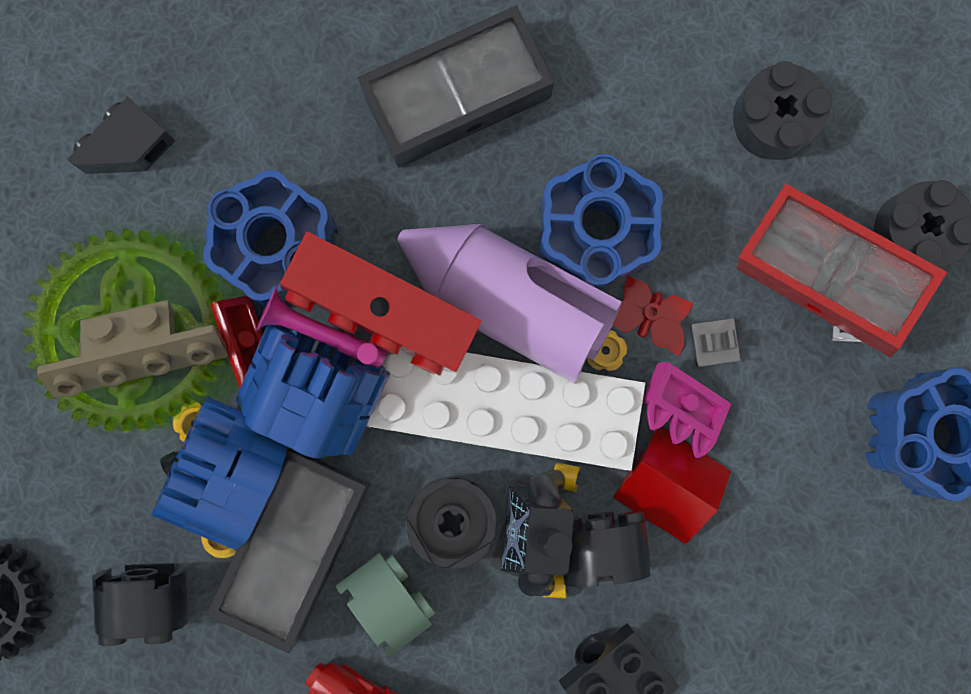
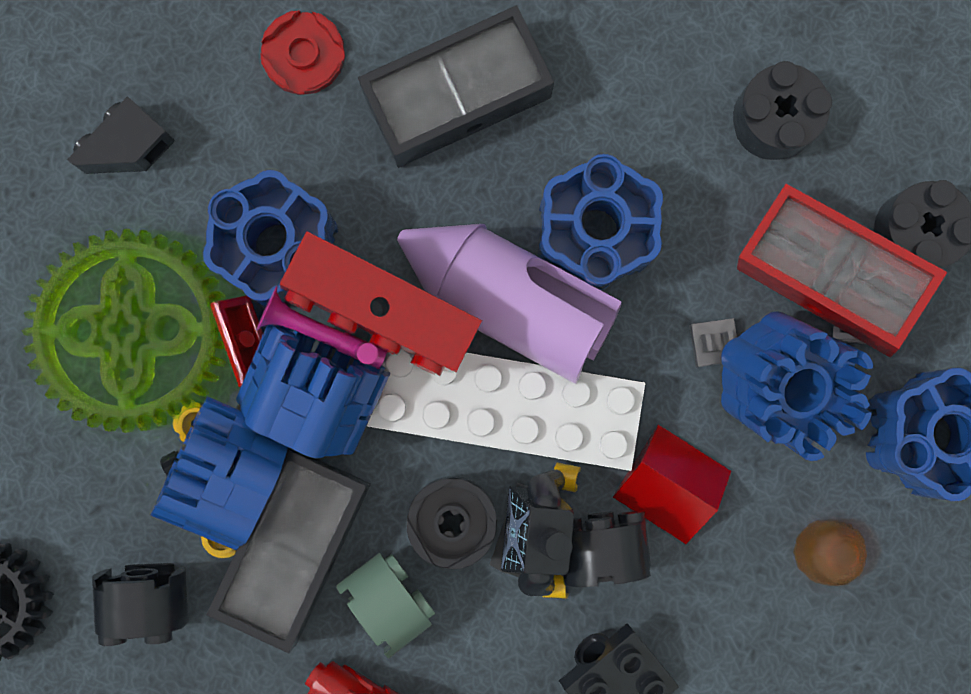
(130, 347): dark tan bracket -> none
(308, 67): none -> red tile
(614, 358): yellow plate -> none
(651, 311): red piece -> none
(687, 405): dark pink plate -> none
(815, 400): none -> blue piece
(830, 552): none -> clear orange hair

